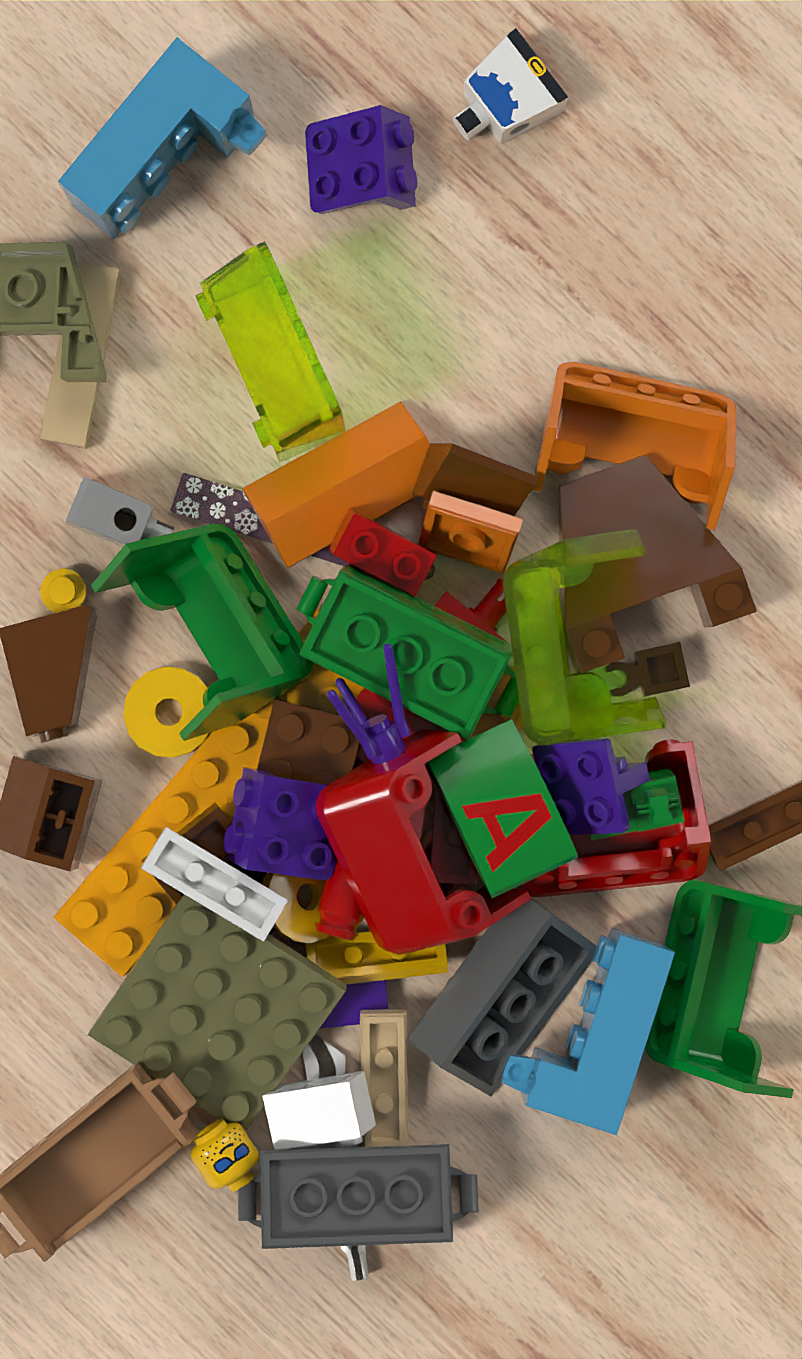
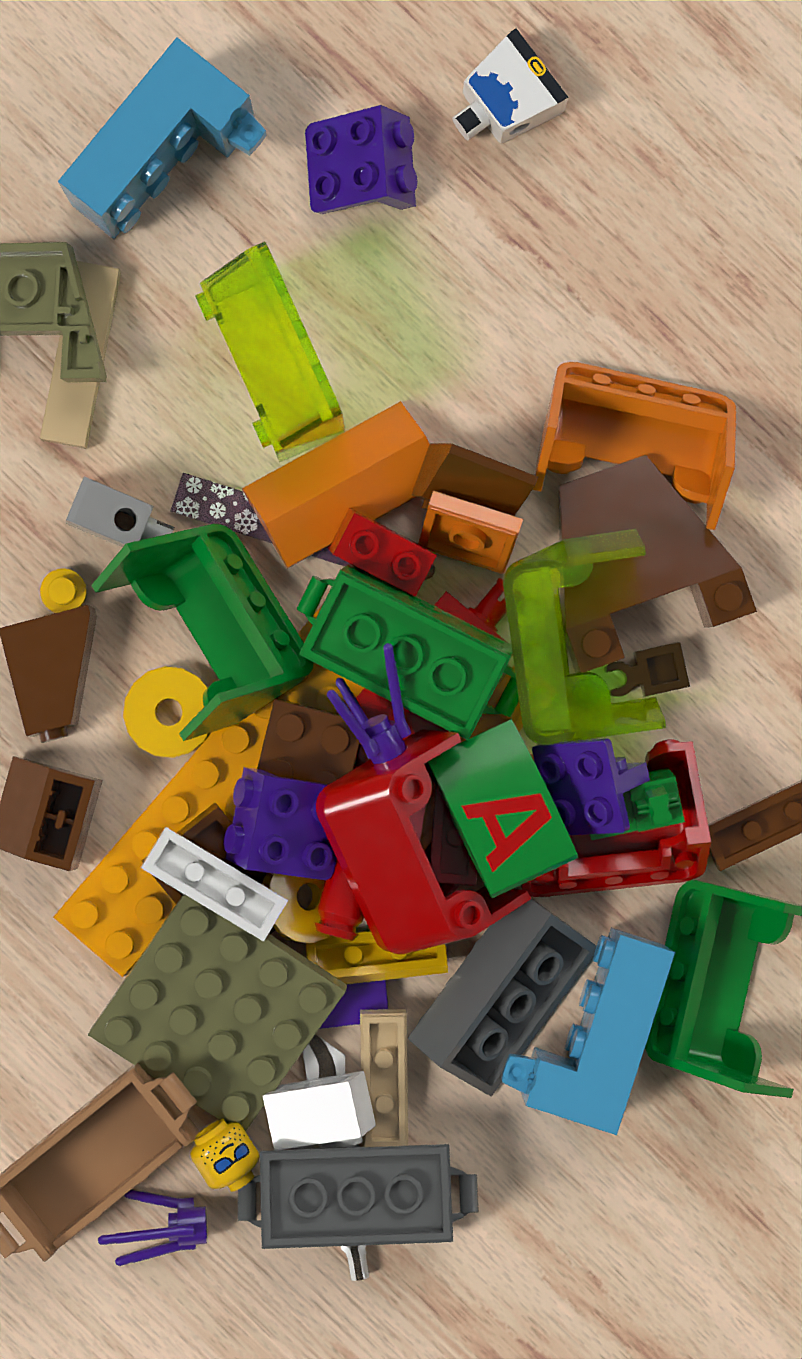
(184, 1228): none -> dark purple plant

